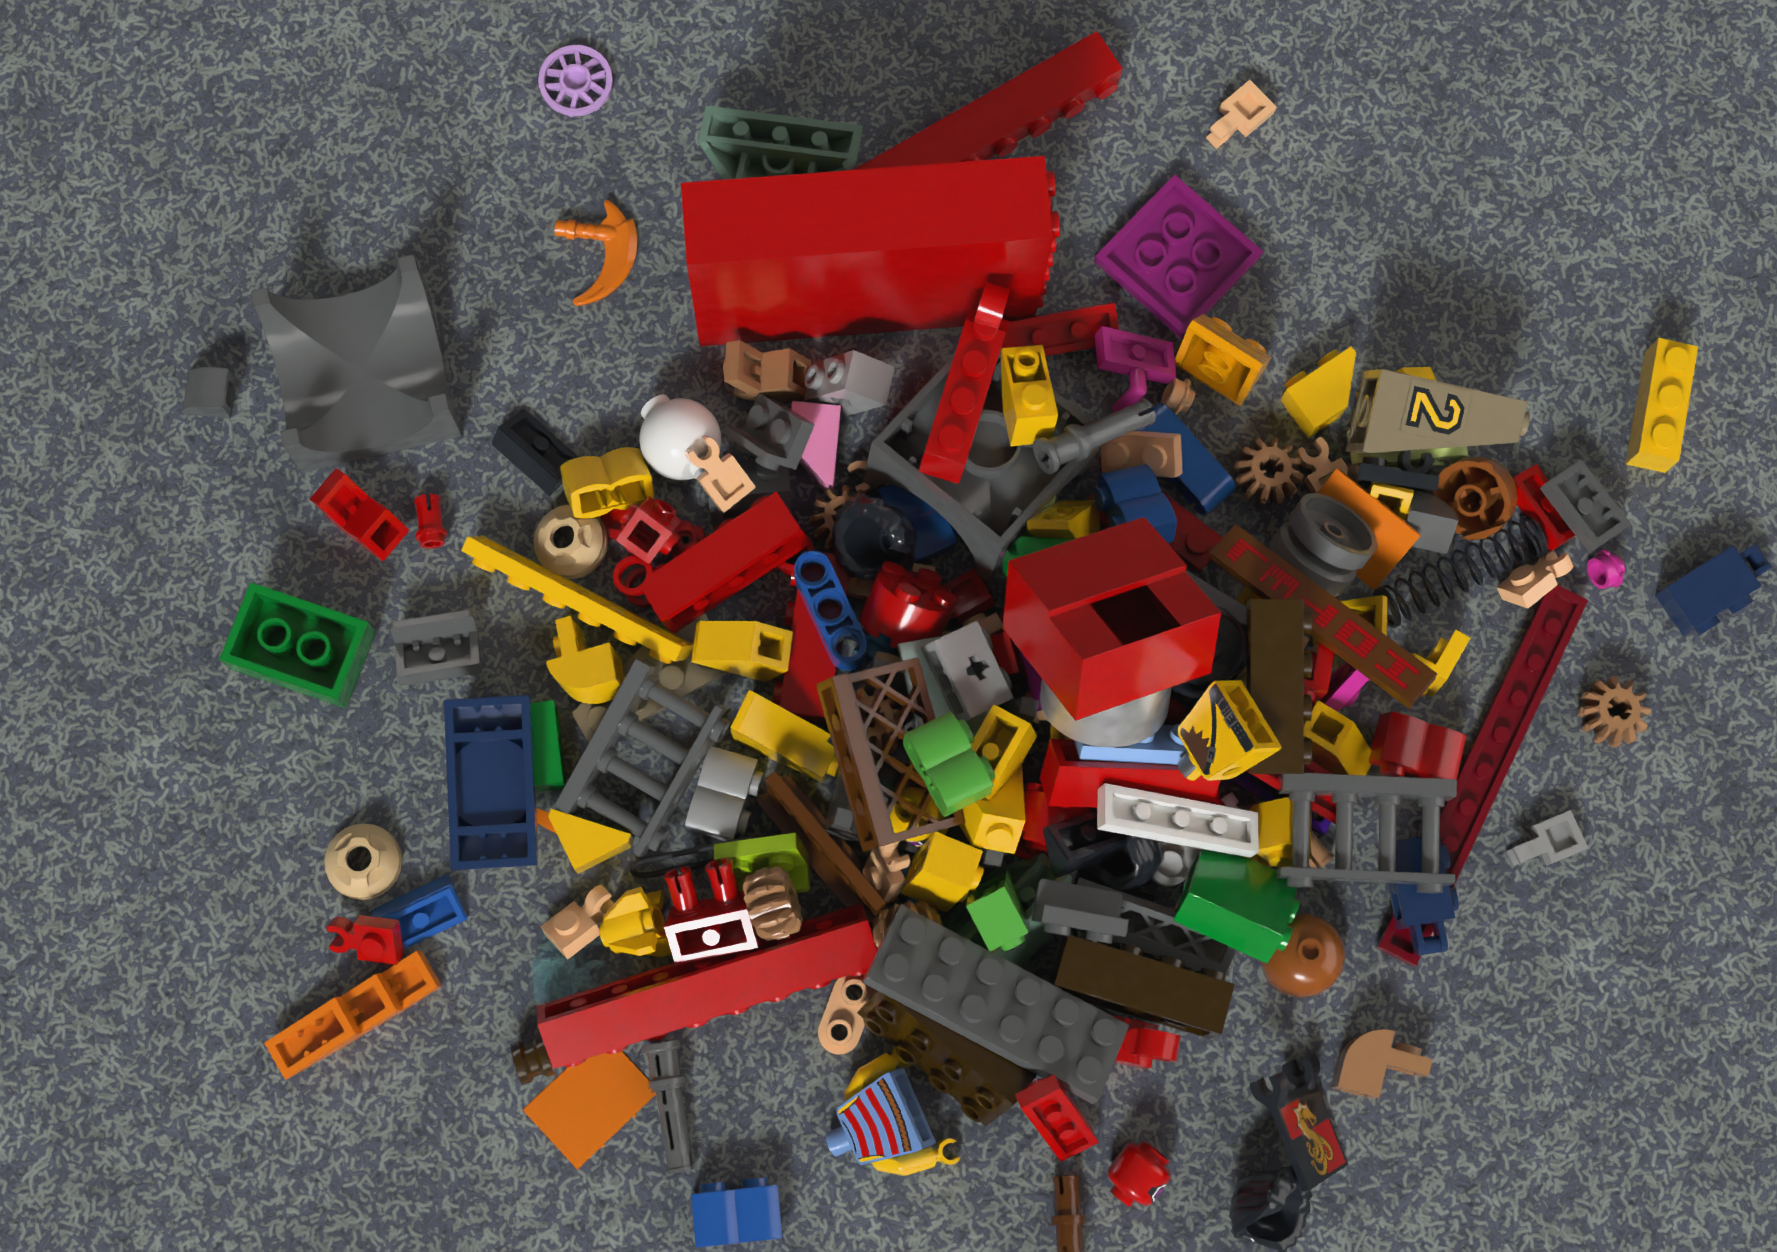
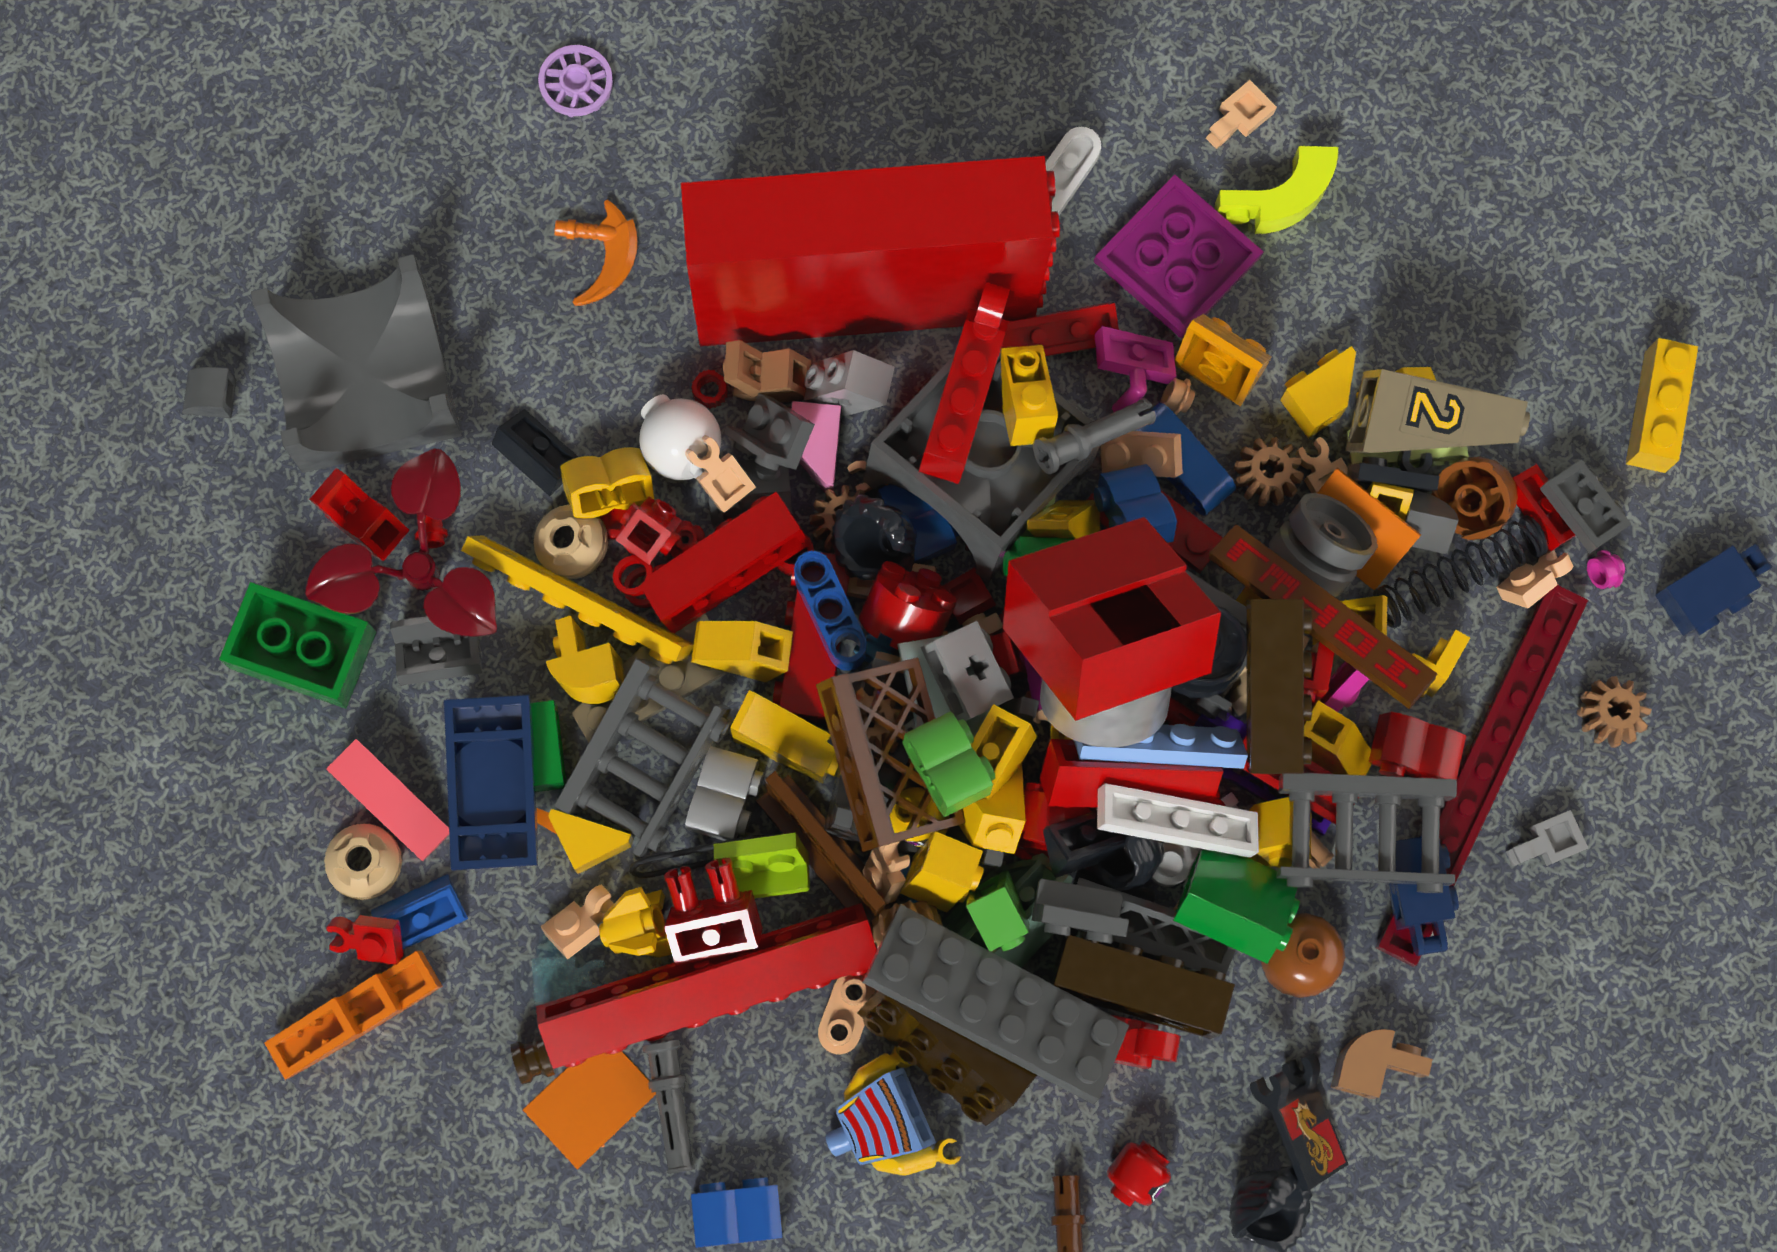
(389, 800): none -> coral slope
(459, 604): none -> dark red plant
(707, 377): none -> red axle
(772, 903): medium nougat gear -> none
(775, 145): sand green wedge -> none
(1013, 109): red brick -> none
(1056, 1117): red plate -> none
(1072, 163): none -> white plate
(1224, 734): yellow torso -> none
(1287, 203): none -> neon yellow arch

